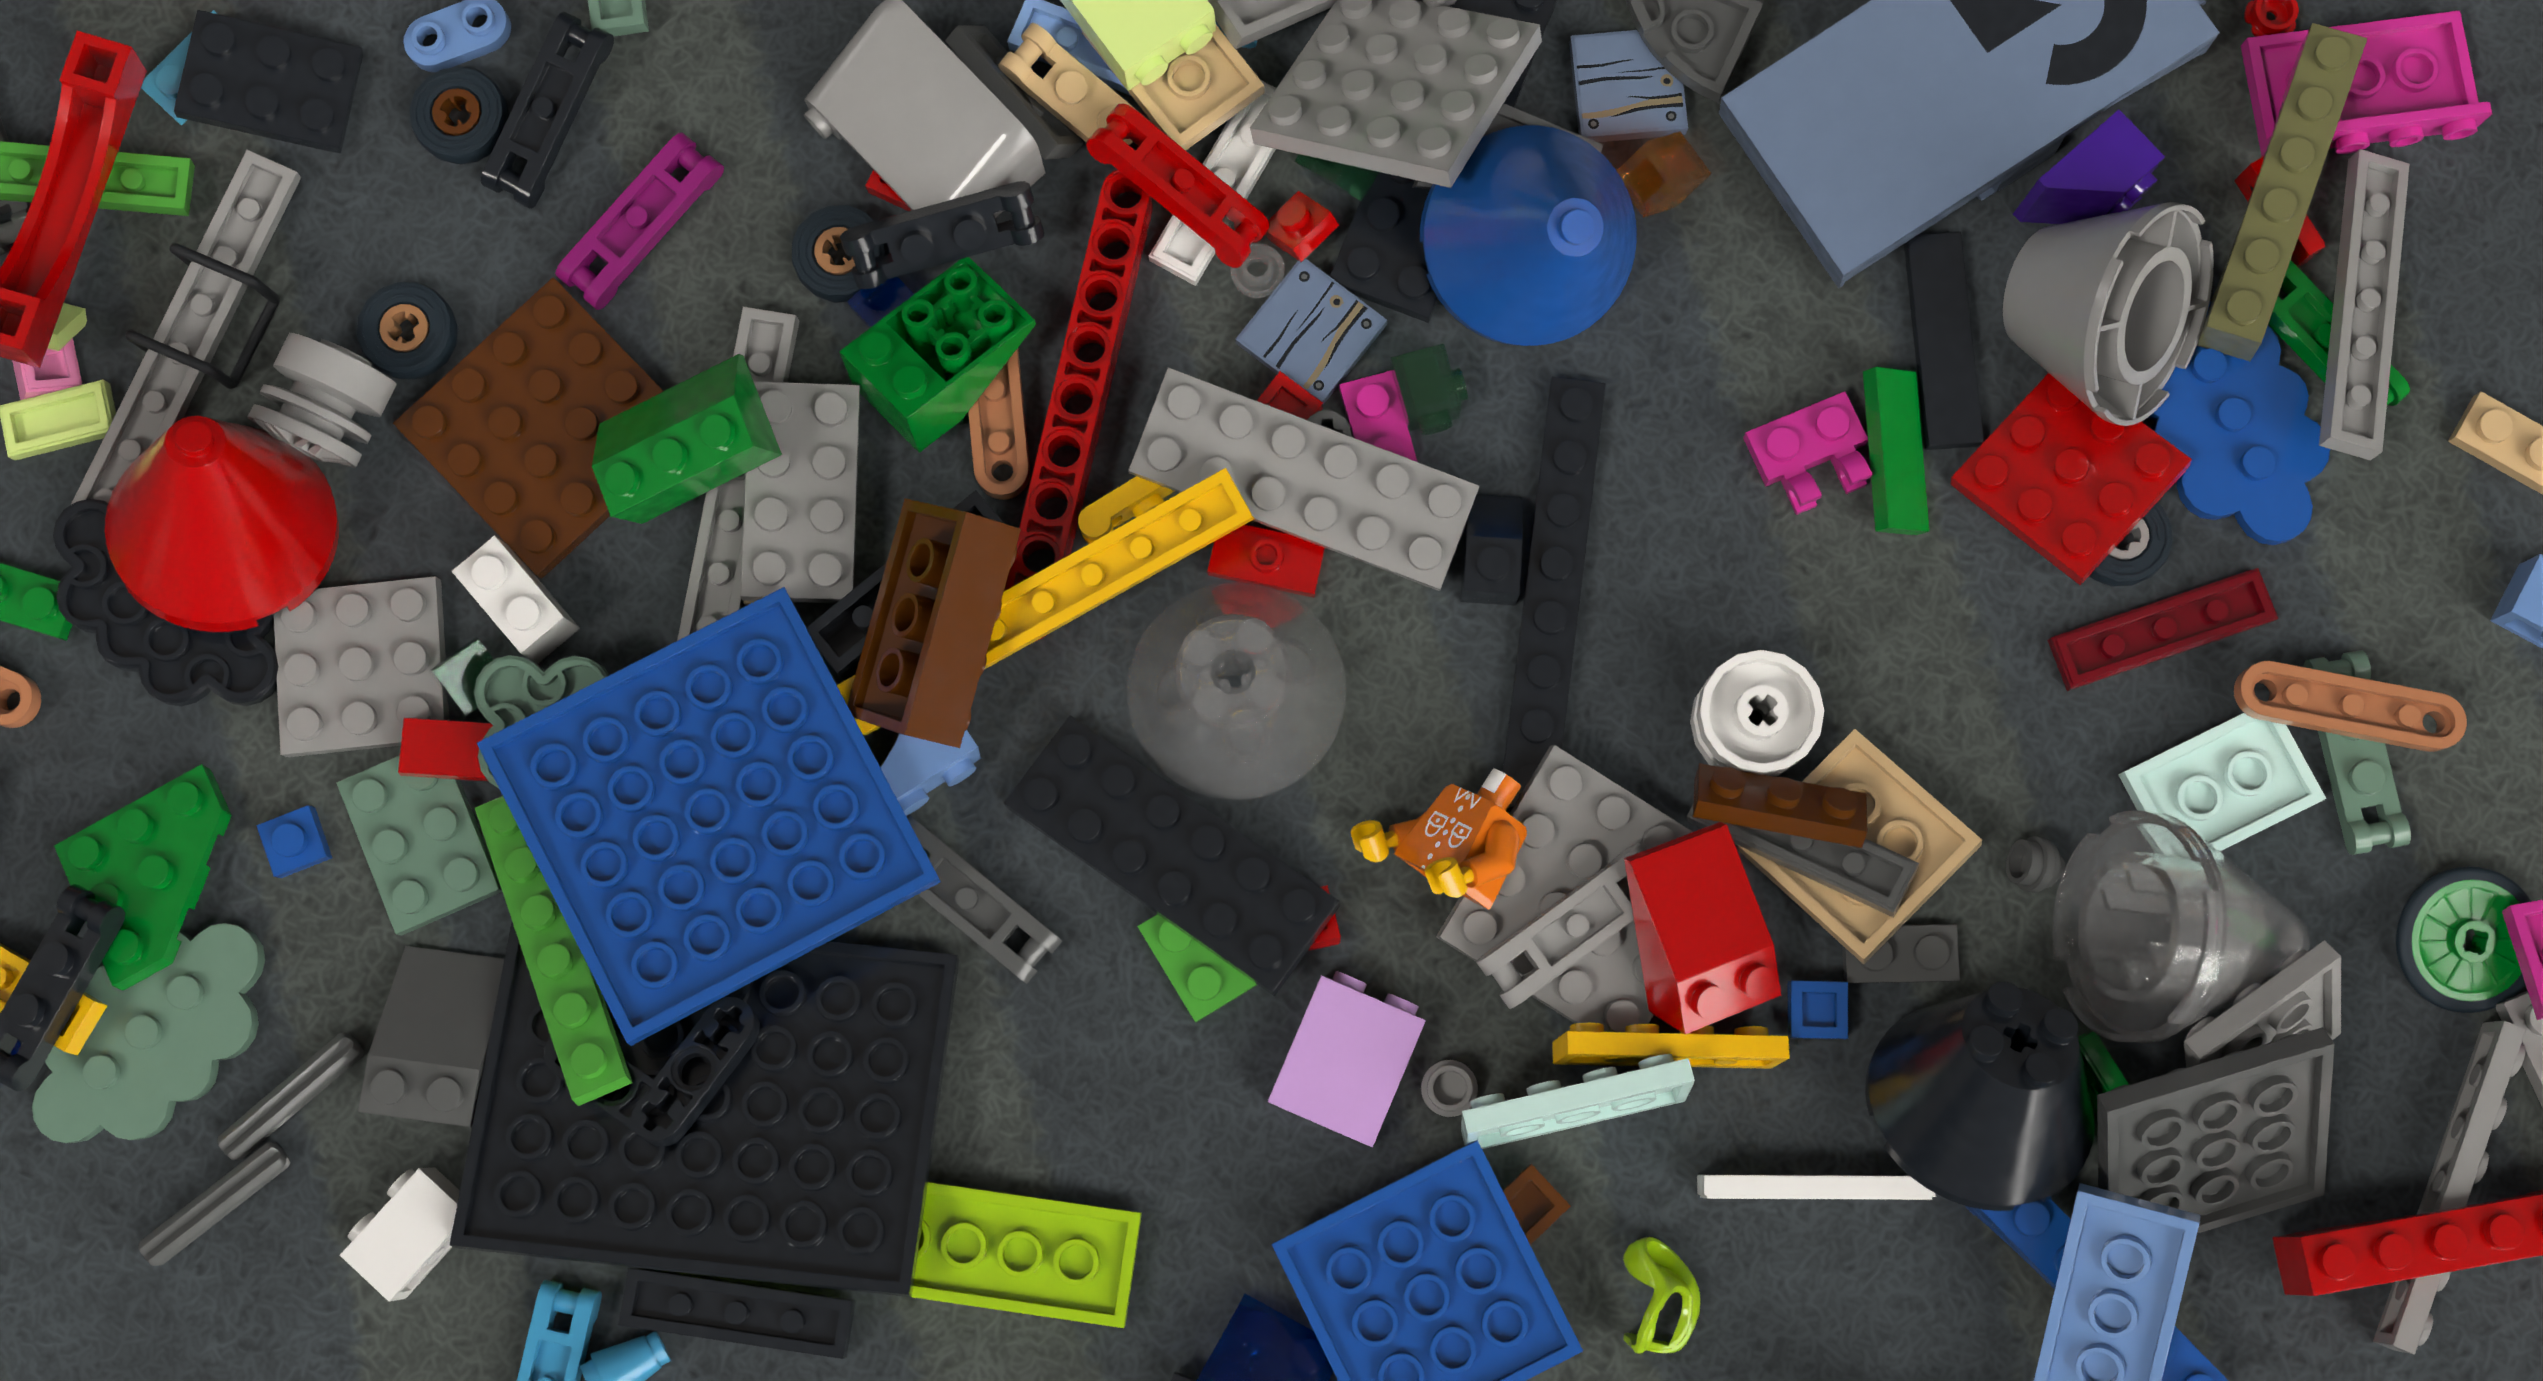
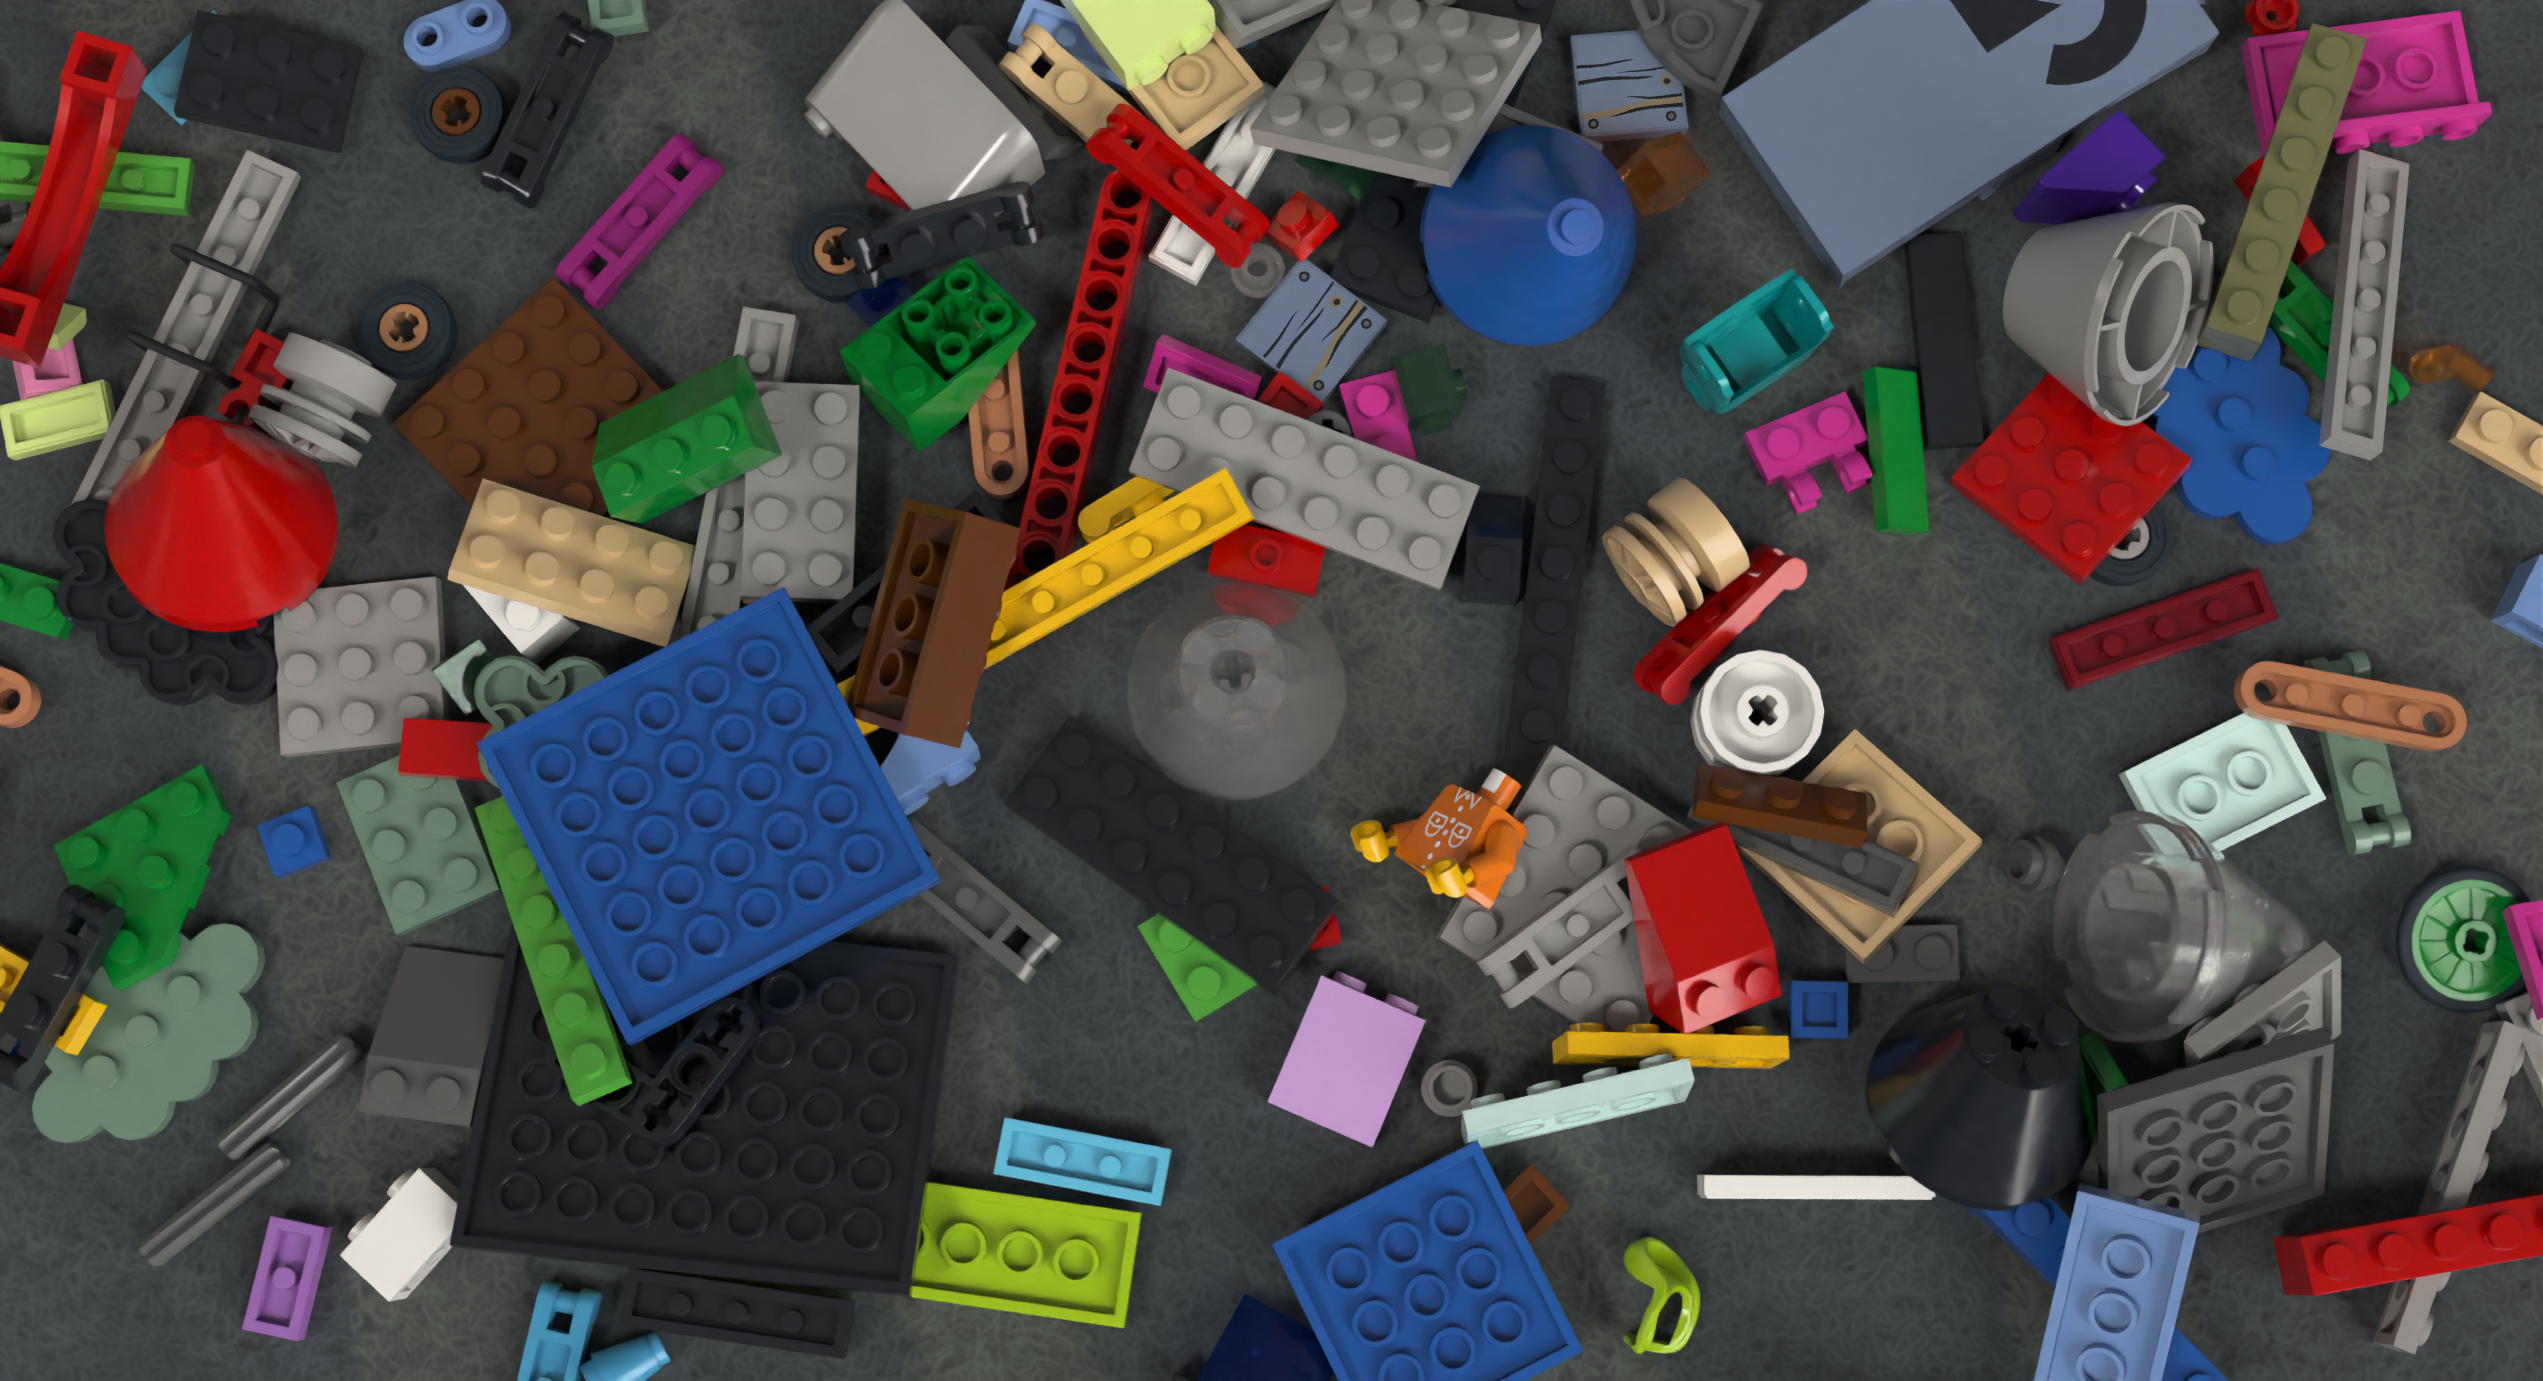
(252, 371): none -> red plate
(287, 1278): none -> medium lavender plate
(572, 563): none -> tan plate
(1082, 1161): none -> medium azure plate
(1198, 364): none -> dark pink plate
(1684, 545): none -> tan wheel
(1712, 626): none -> red plate
(1753, 343): none -> teal piece
(2450, 362): none -> clear orange arm

